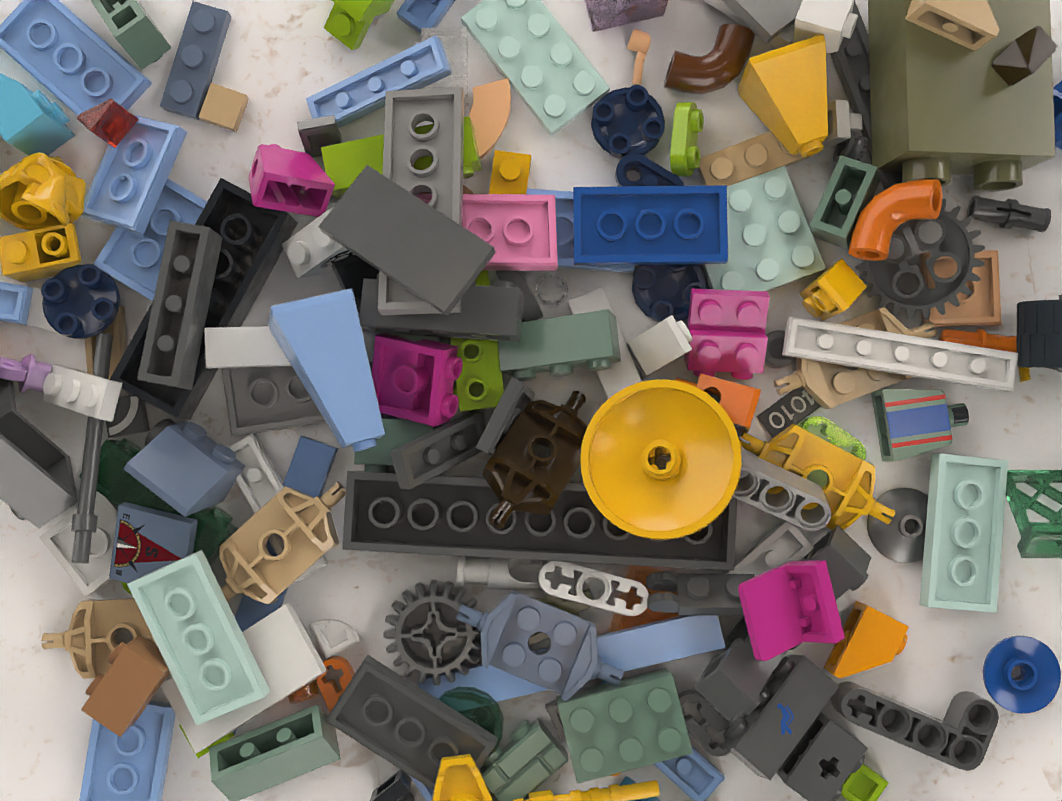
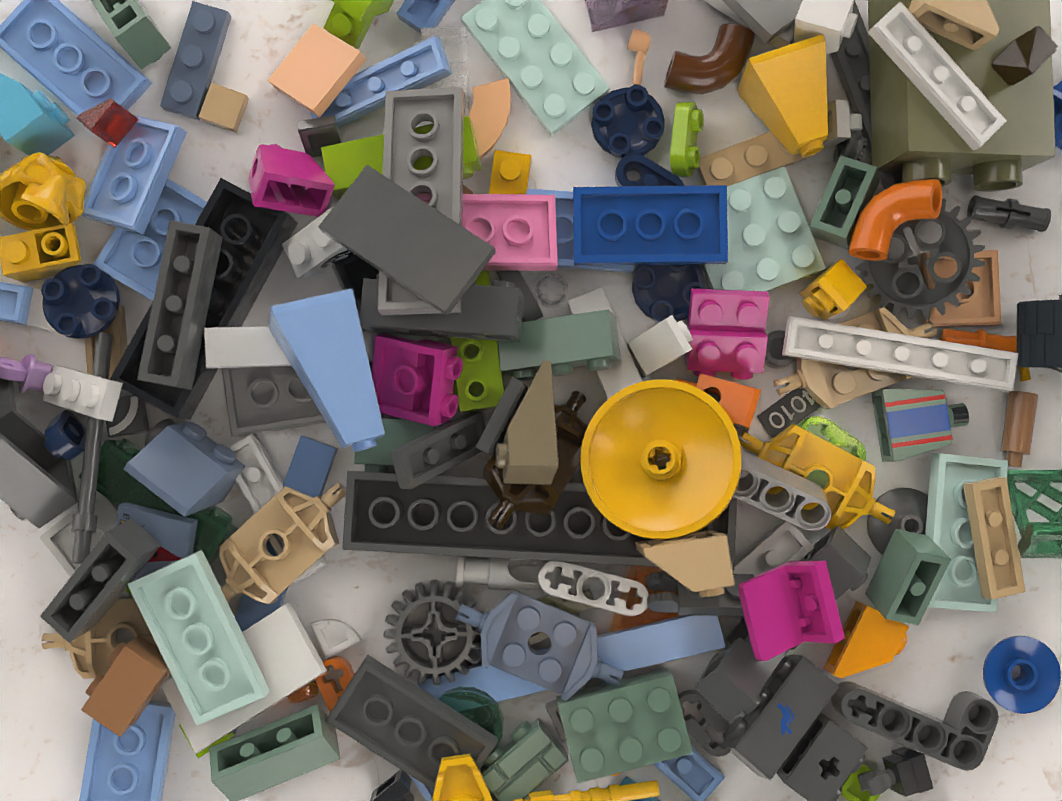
(65, 436): none -> dark blue plate
(100, 580): none -> dark grey brick
(317, 69): none -> light nougat tile
(530, 440): none -> dark tan slope
(696, 560): none -> tan slope
(904, 773): none -> black piece
(907, 577): none -> sand green brick
(937, 76): none -> white tile
(994, 538): none -> tan plate
(1019, 426): none -> medium nougat cylinder

